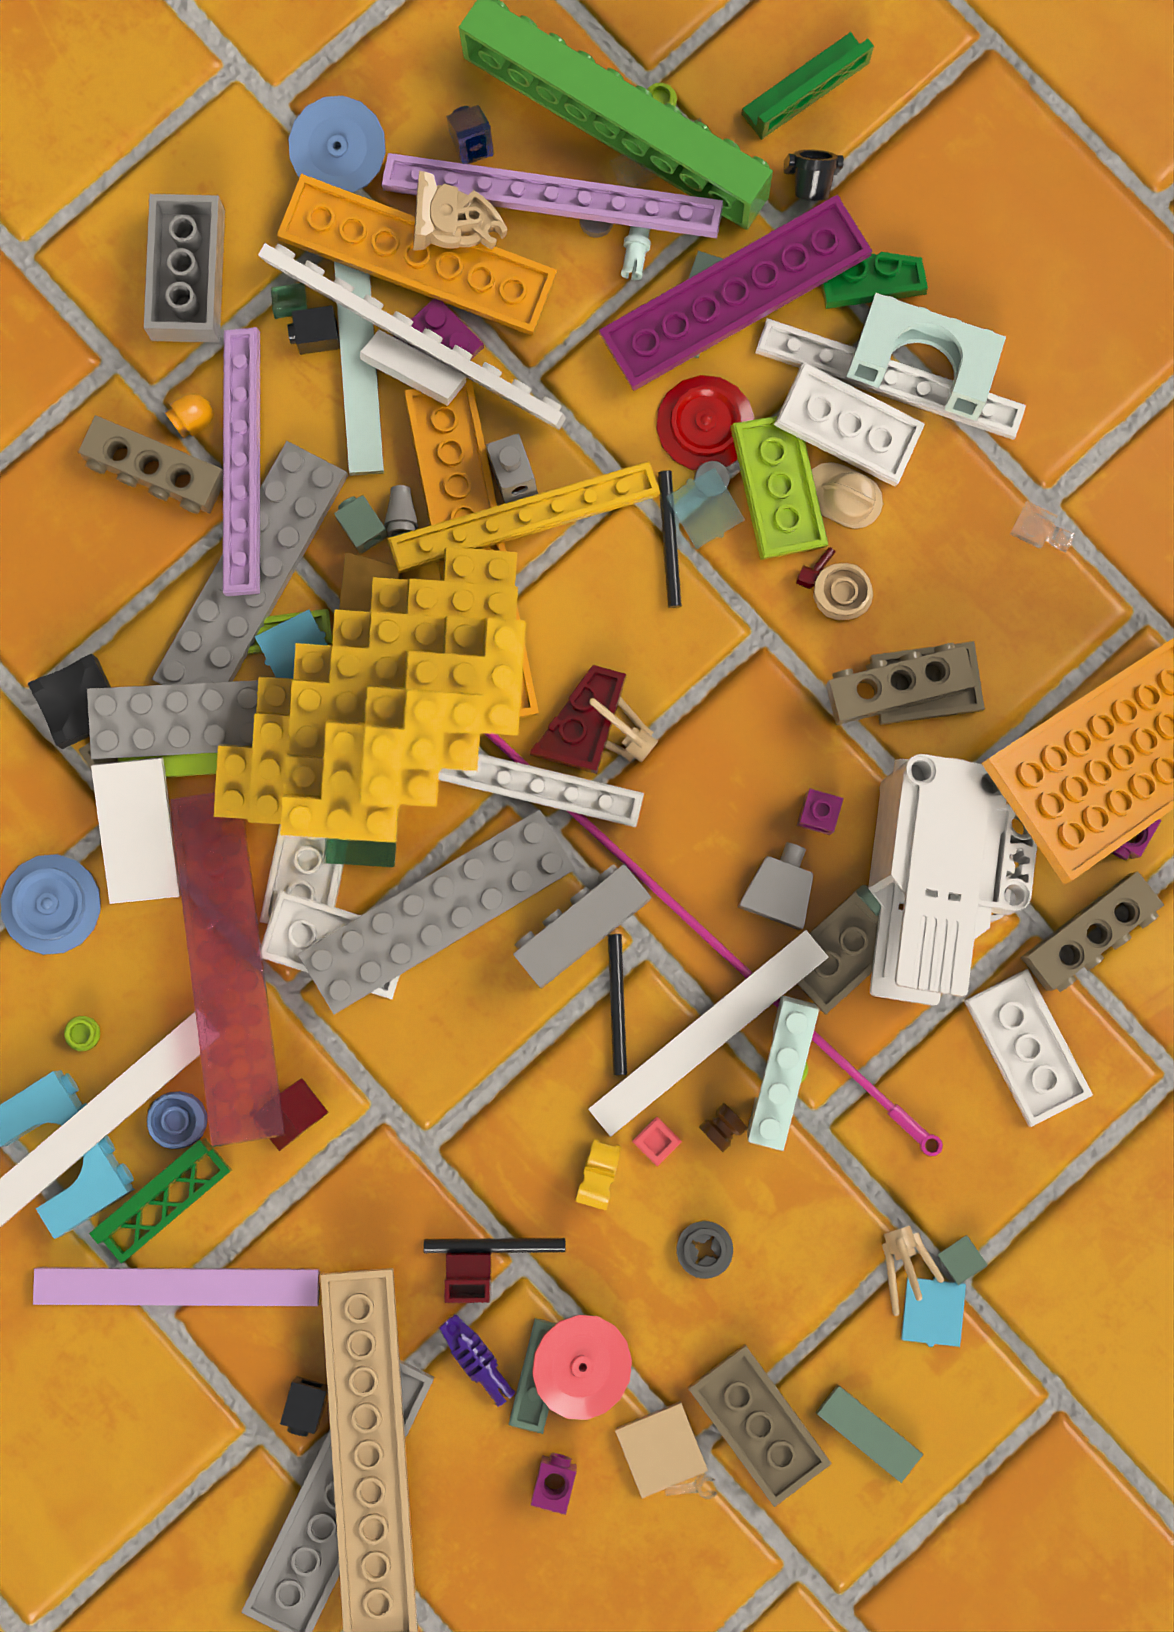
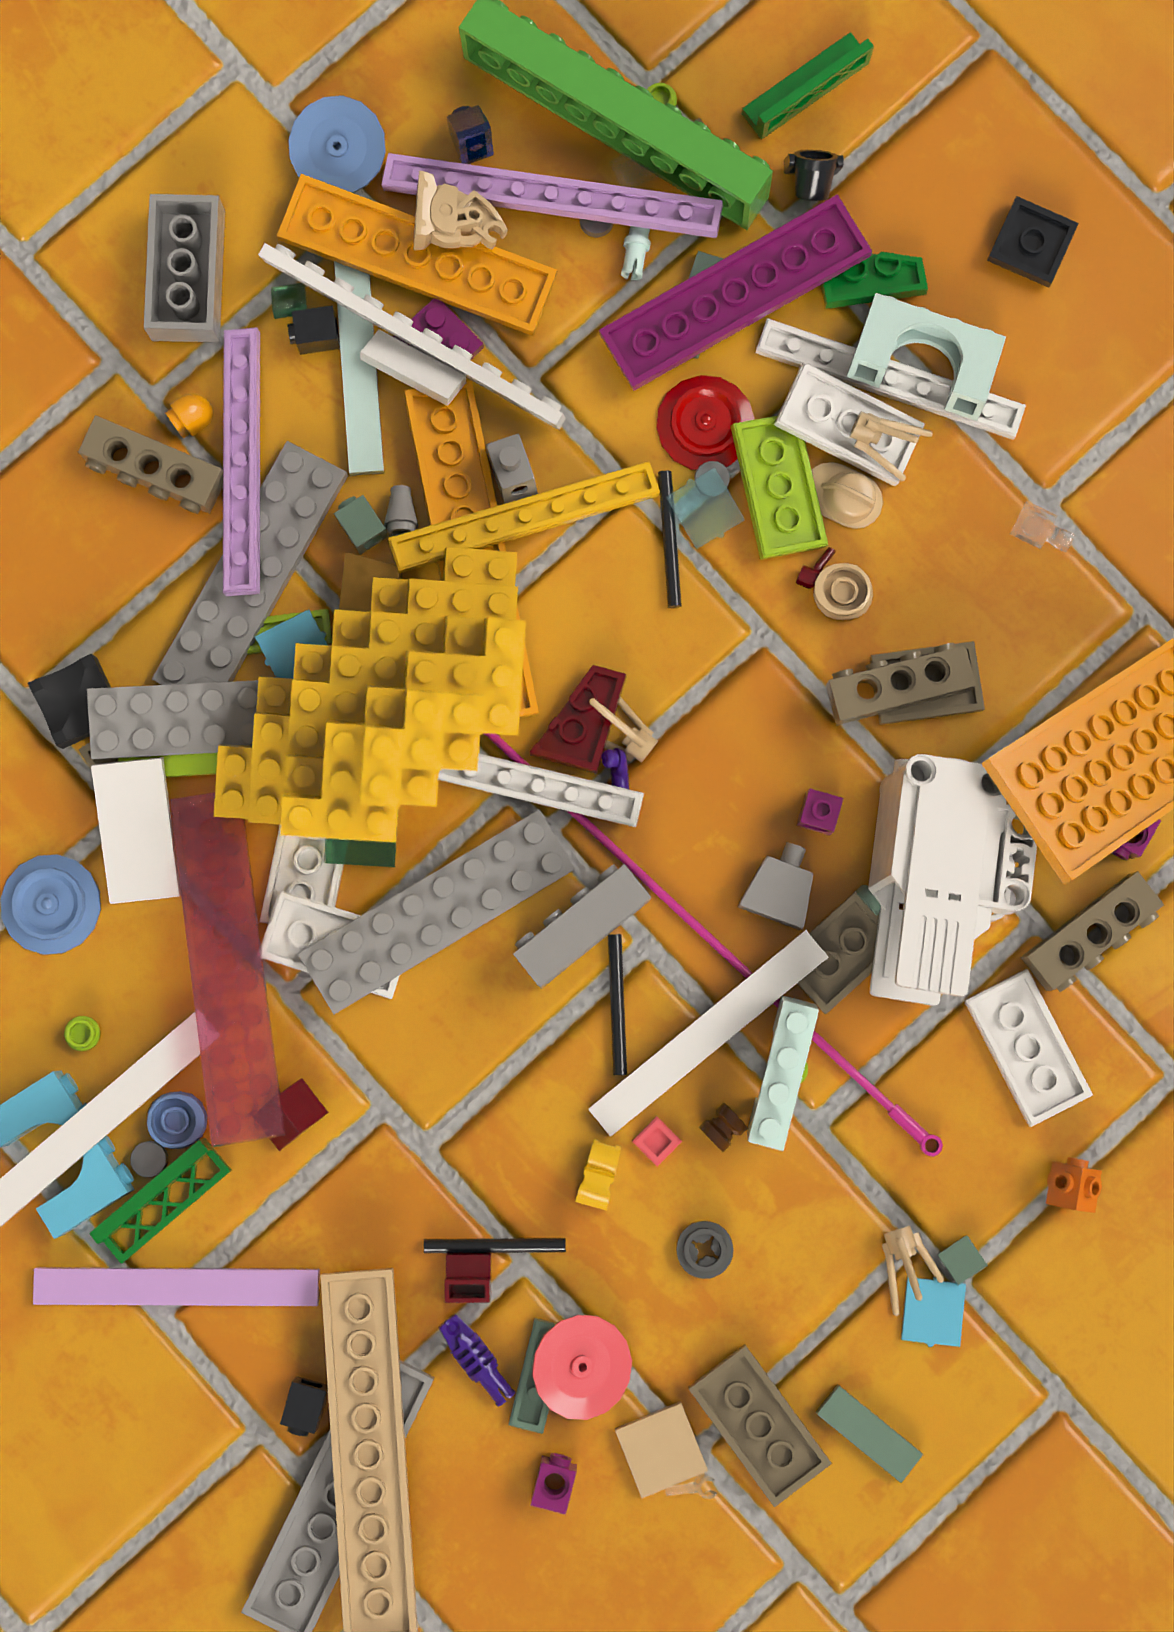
(149, 1159): none -> flat silver tile
(617, 762): none -> dark purple arm
(869, 430): none -> tan plant
(1032, 241): none -> black plate
(1074, 1185): none -> orange brick

